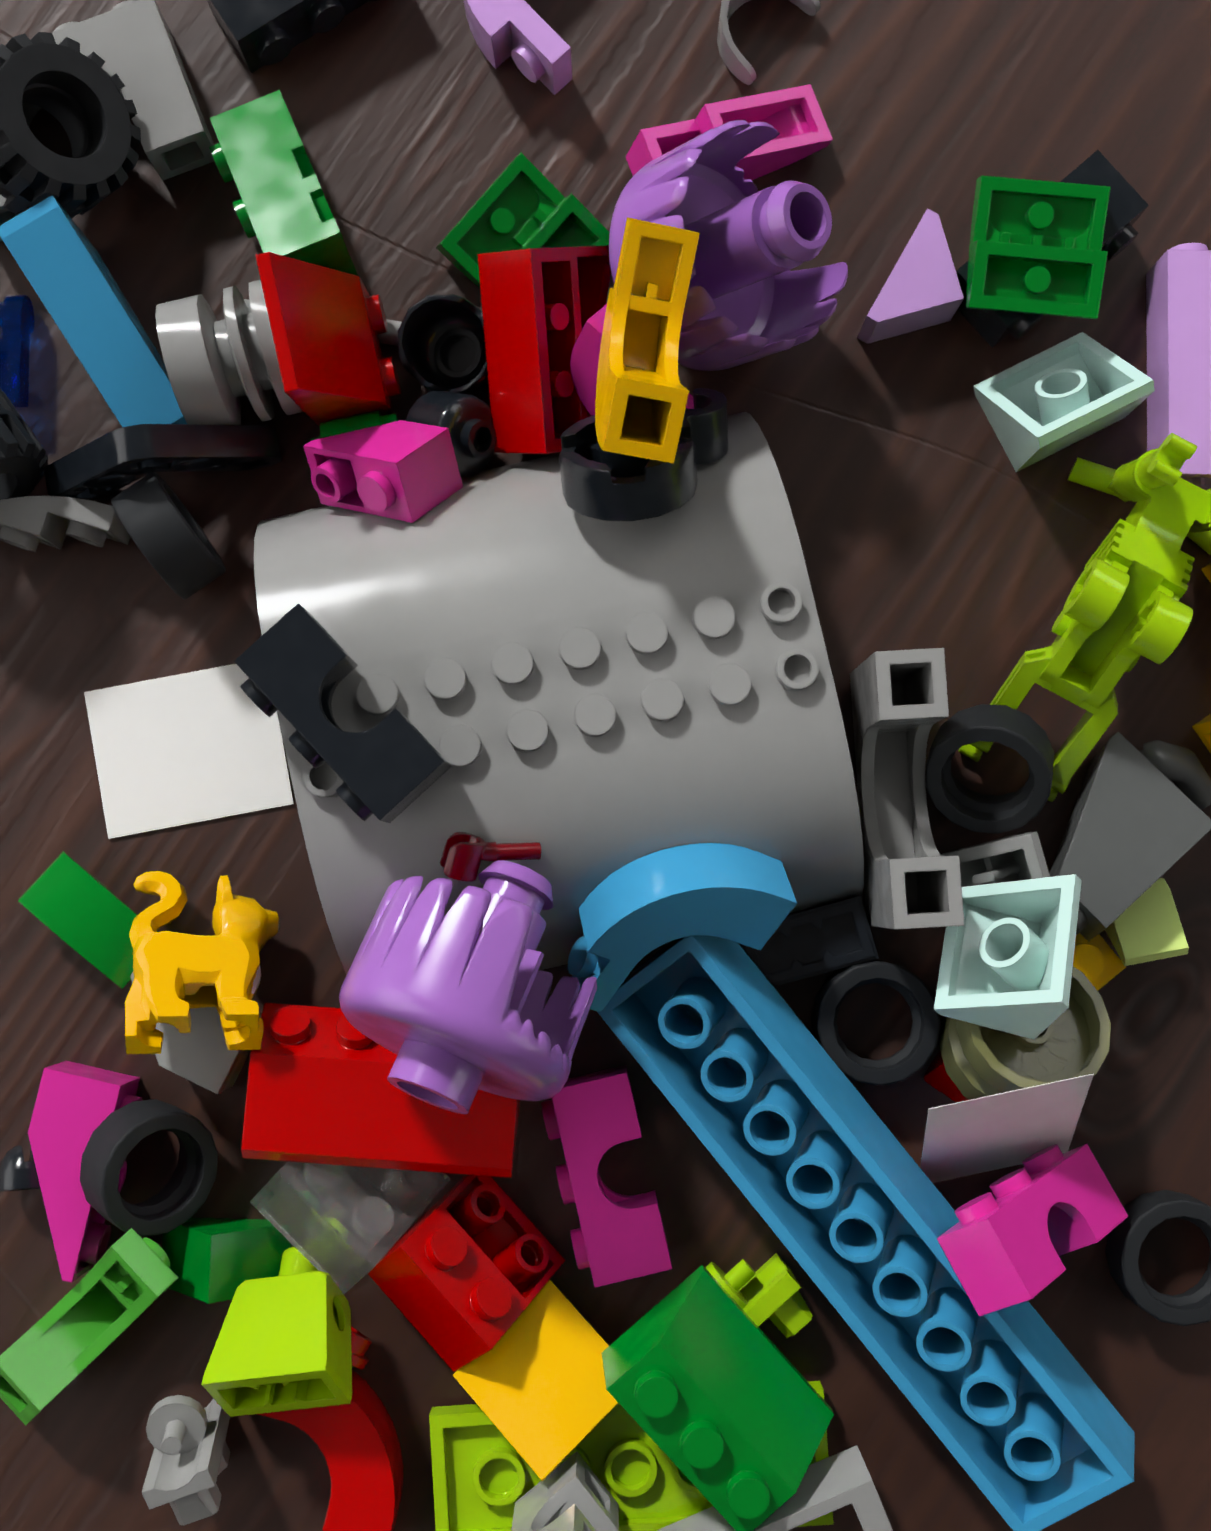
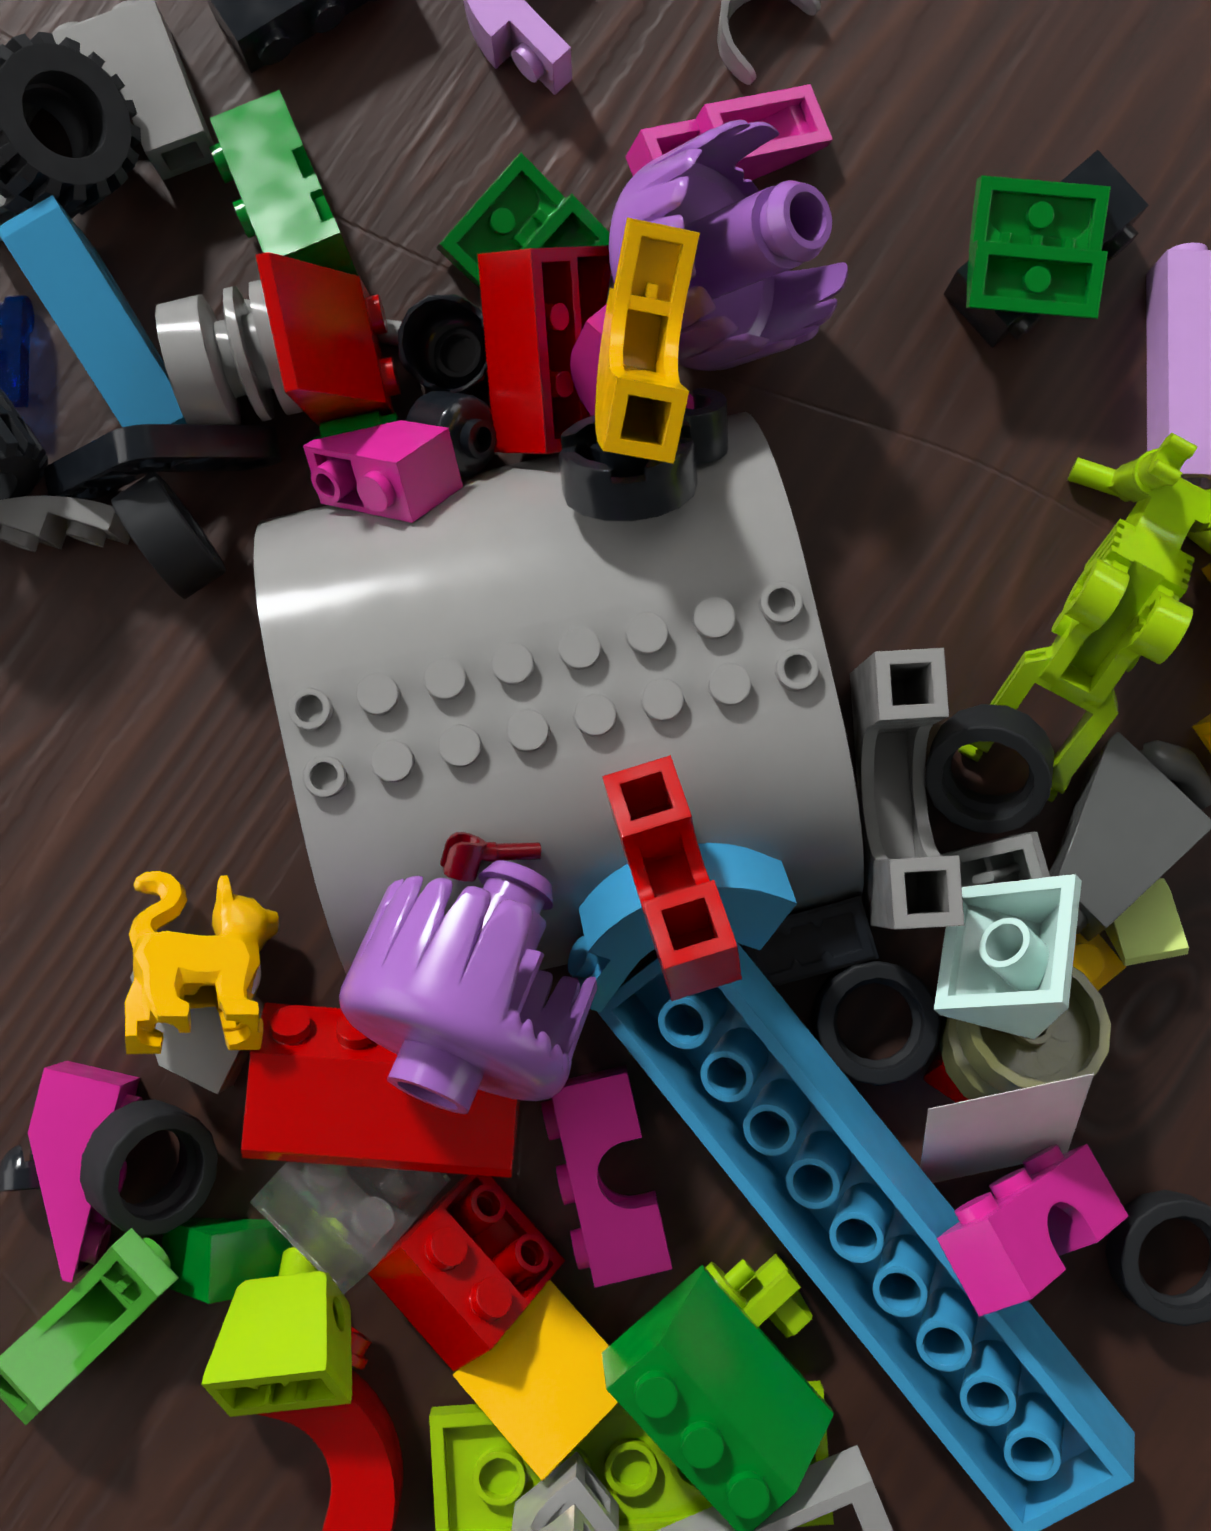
(84, 916): green slope -> none
(184, 751): white sticker -> none
(186, 1457): light grey hips -> none
(296, 672): black arch -> none
(671, 879): none -> red arch
(920, 288): lavender slope -> none
(1060, 398): light aqua slope -> none

